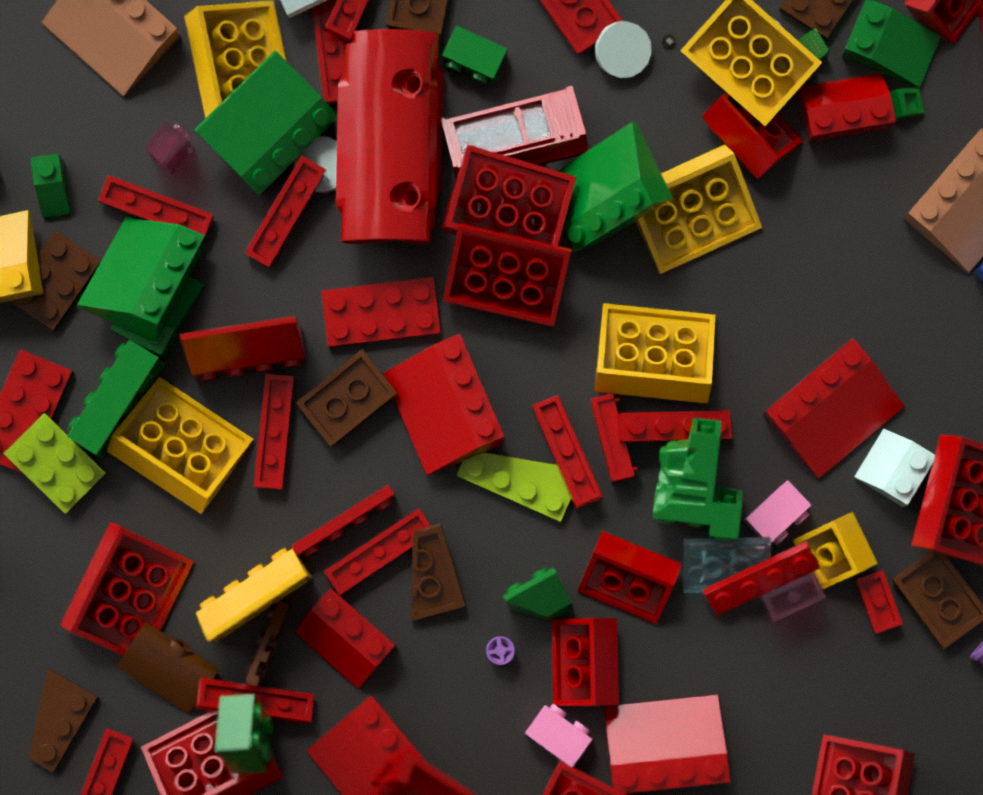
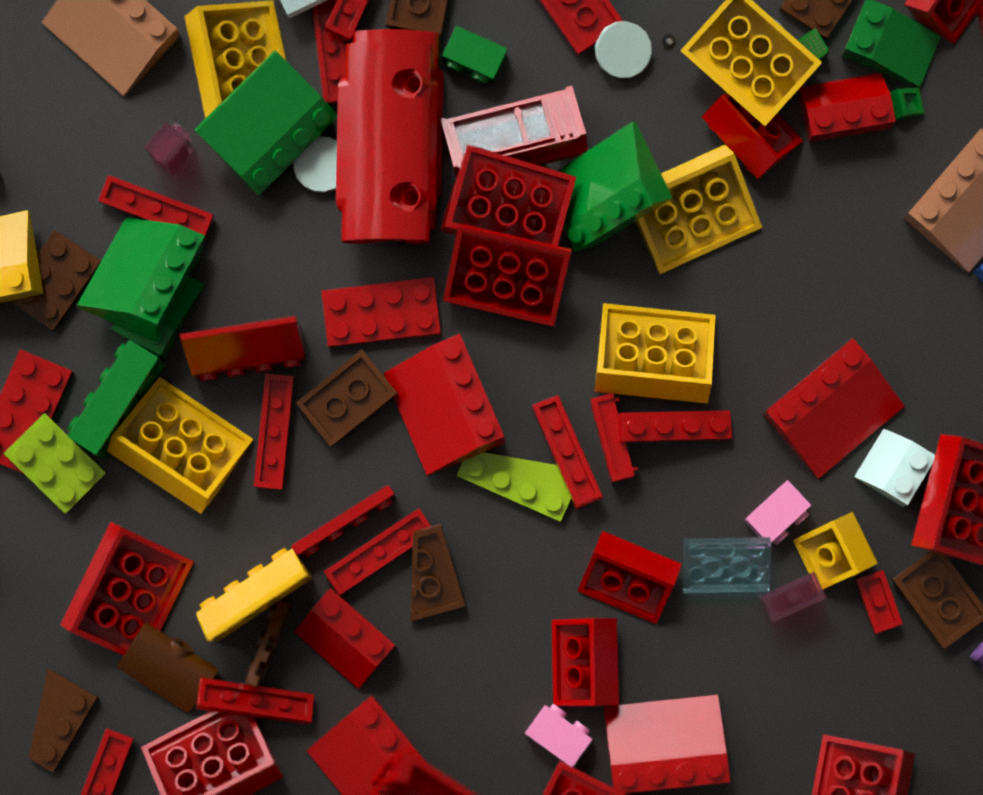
(51, 185): green slope -> none
(243, 734): green brick -> none
(285, 211): red plate -> none
(503, 648): medium lavender wheel -> none
(540, 597): green slope -> none
(688, 484): green brick -> none
(761, 578): red plate -> none

